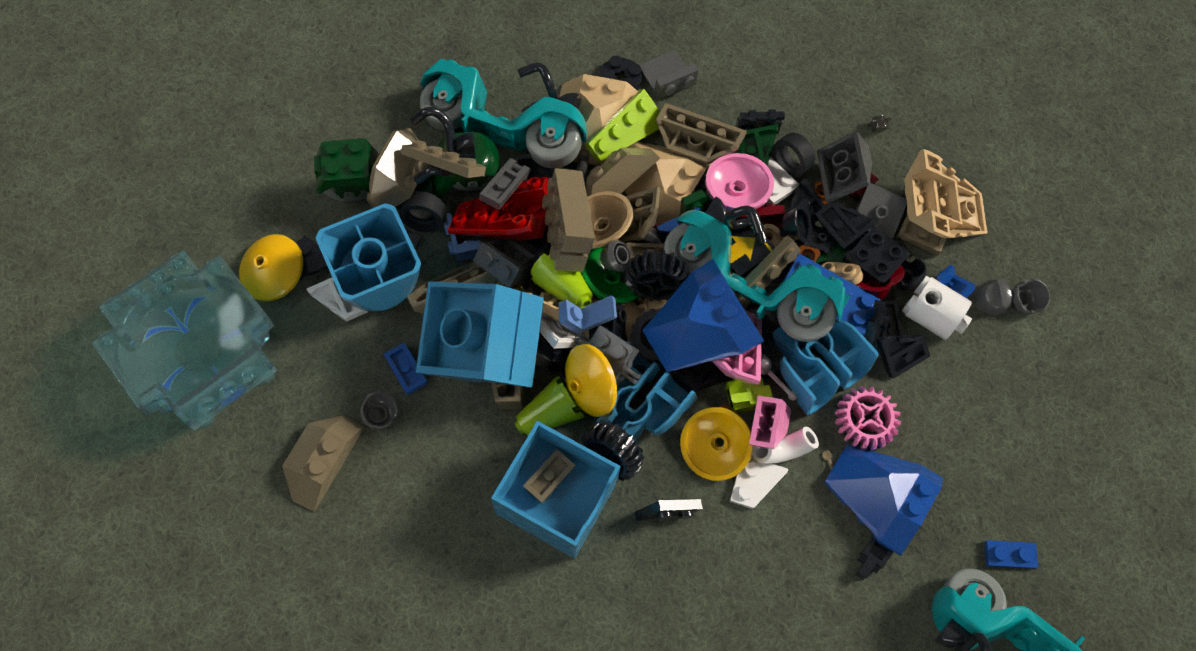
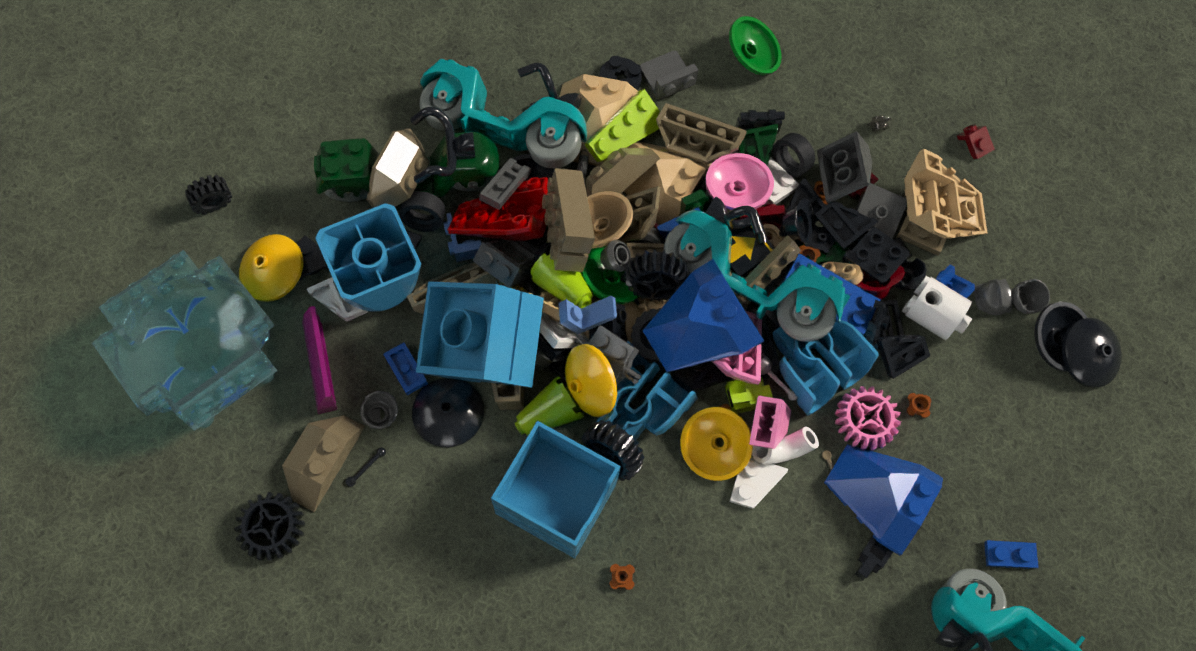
(208, 194): none -> black tyre
(261, 507): none -> black gear
(318, 361): none -> magenta slope
(350, 481): none -> black hinge
(445, 160): dark tan plate -> none
(452, 426): none -> black dish
(549, 476): dark tan plate -> none
(627, 571): none -> dark orange plate
(668, 508): black wing -> none
(755, 46): none -> green dish
(923, 400): none -> dark orange plate
(977, 140): none -> dark red bracket
(1050, 331): none -> black dish
(1091, 352): none -> black dish

